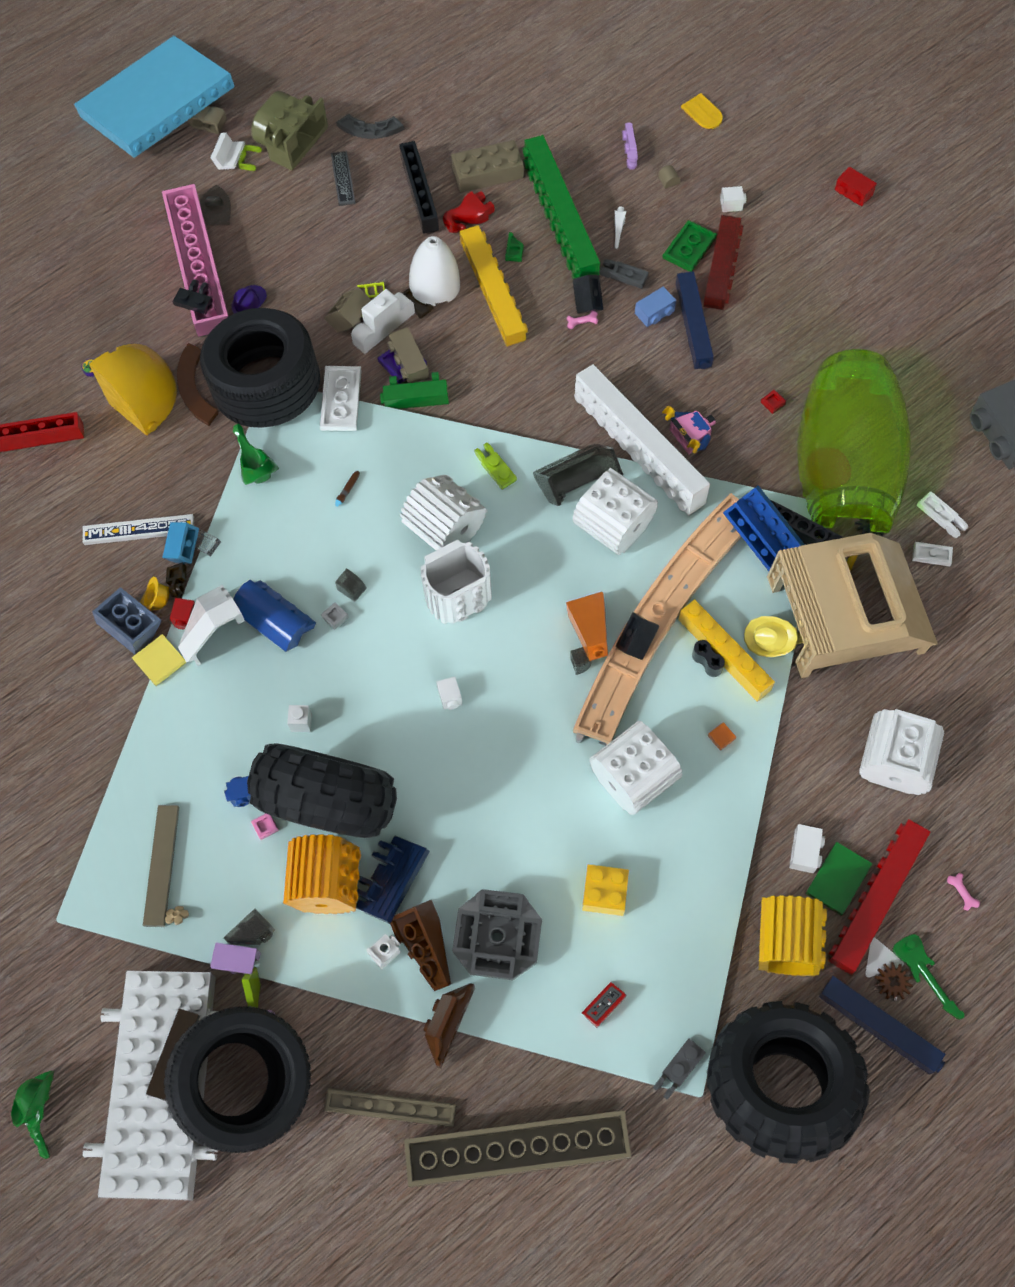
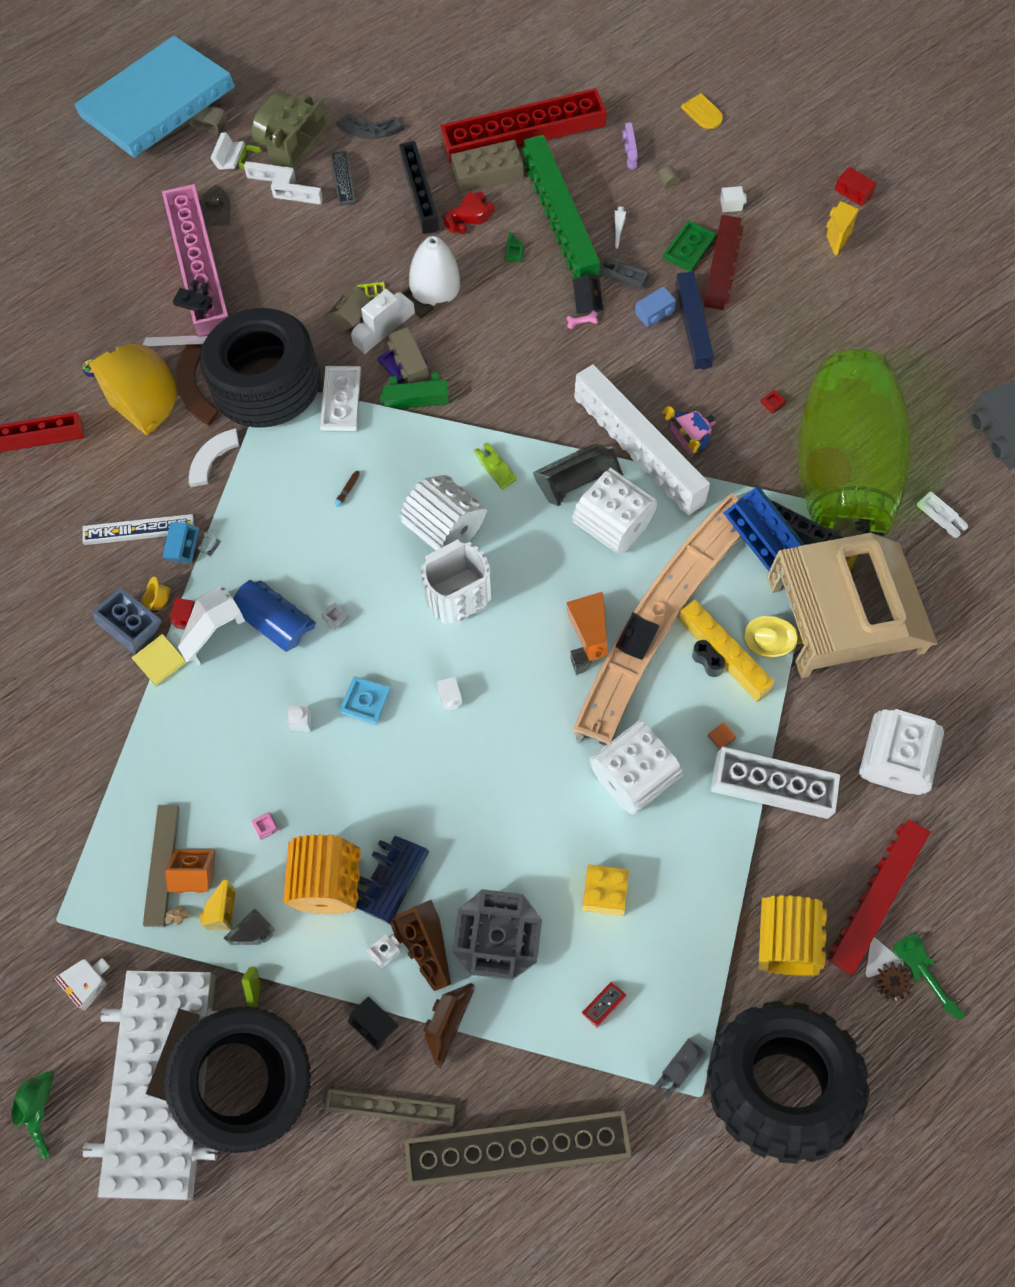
(83, 982): none -> white torso
(174, 577): dark brown plate -> none
(175, 340): none -> white sticker
(190, 870): none -> orange slope
(208, 453): none -> white tile
(219, 908): none -> yellow slope
(234, 958): lavender panel -> none
(237, 792): blue brick -> none
(248, 298): dark purple piece -> none
(255, 464): green hat -> none
(283, 182): none -> white bracket
(321, 791): black tyre -> none
(350, 585): clear smoke brick -> none
(365, 700): none -> medium azure plate
(372, 1023): none -> black panel
(493, 286): yellow brick -> none
(548, 117): none -> red brick
(775, 782): none -> white brick
(806, 848): white brick -> none
(839, 878): green tile -> none
(840, 225): none -> yellow slope
(882, 1026): dark blue brick -> none
(932, 554): white plate -> none
(969, 901): bright pink piece -> none

